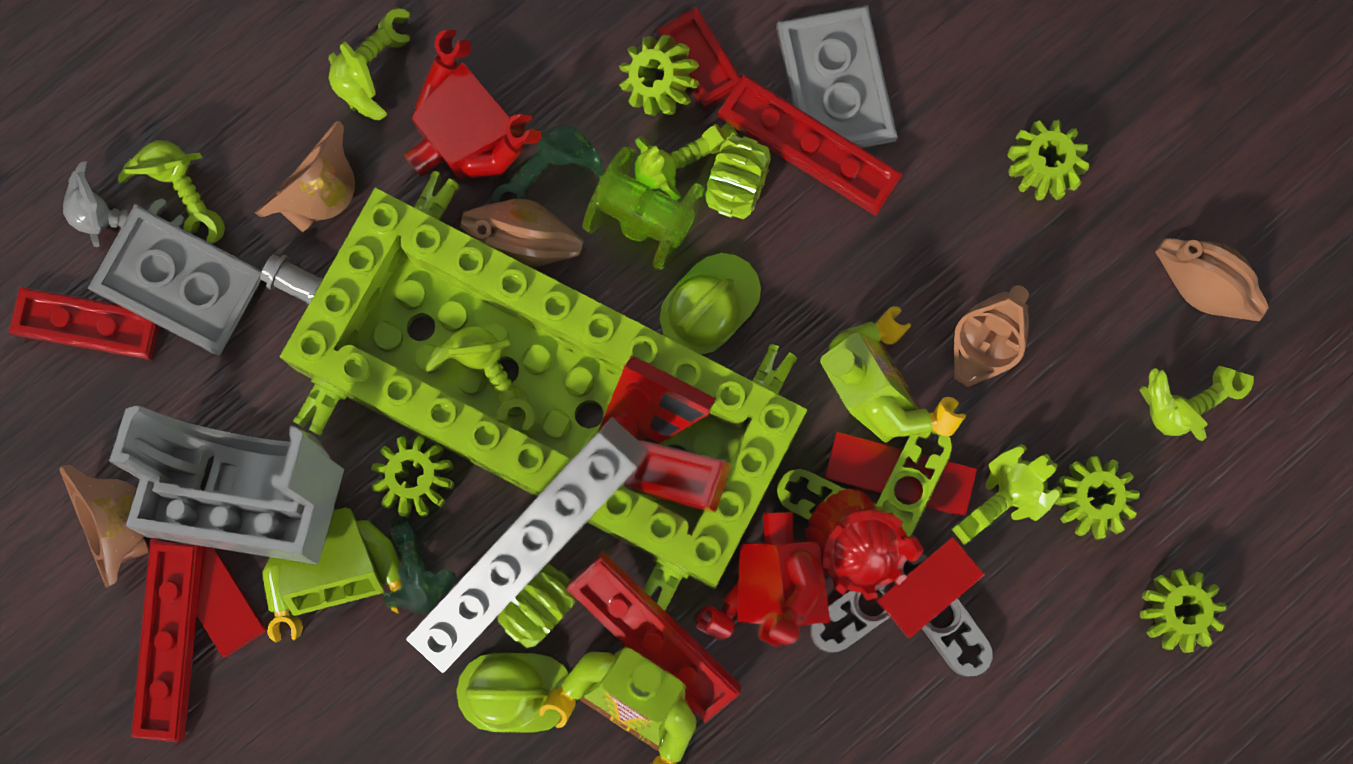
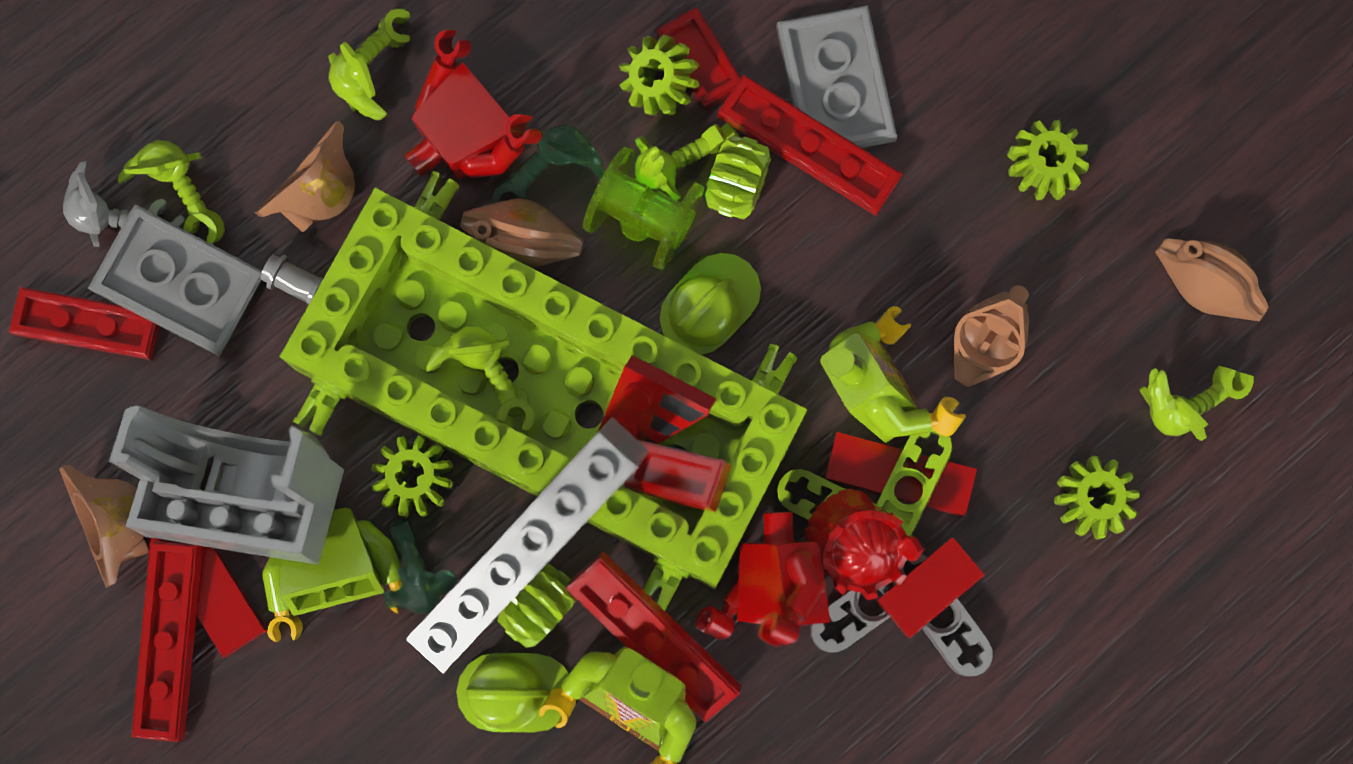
(1020, 485): lime piece -> none
(1183, 592): lime gear -> none

